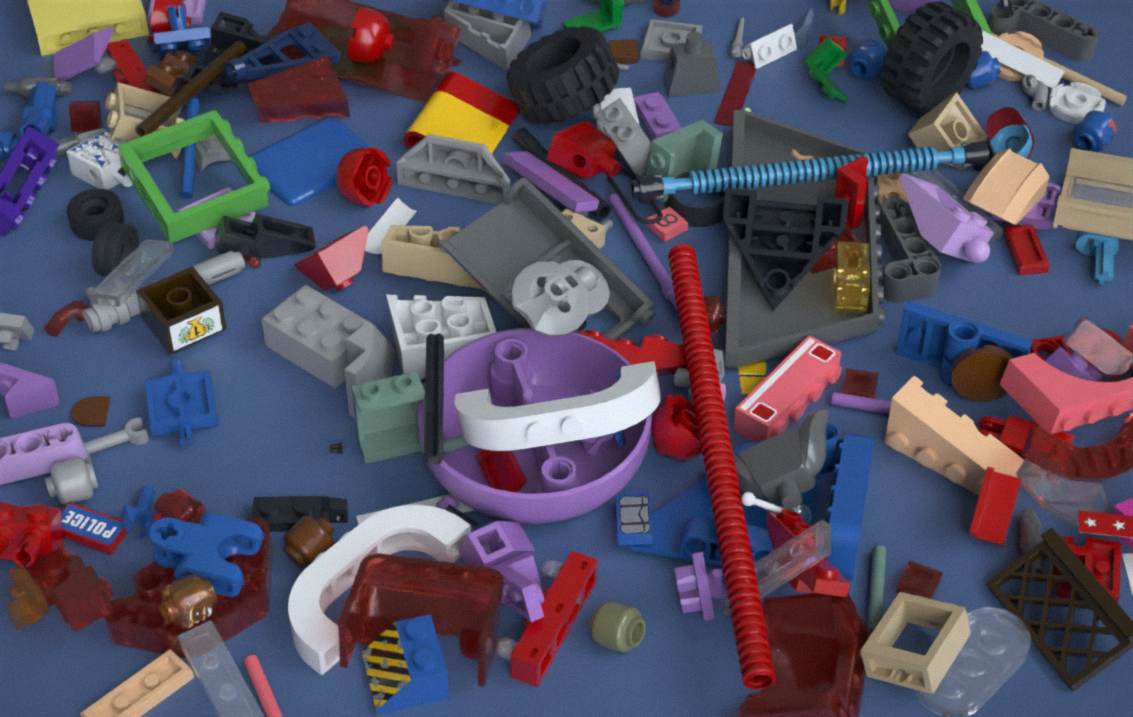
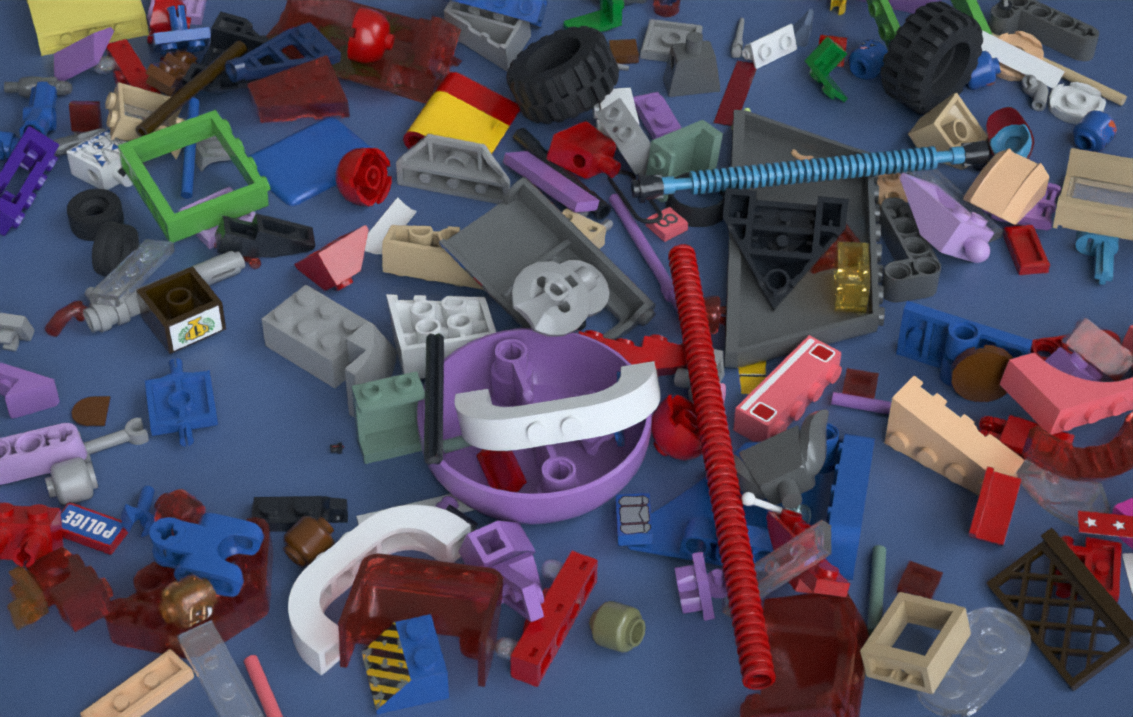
(852, 185): red panel -> none
(1030, 537): dark grey piece -> none

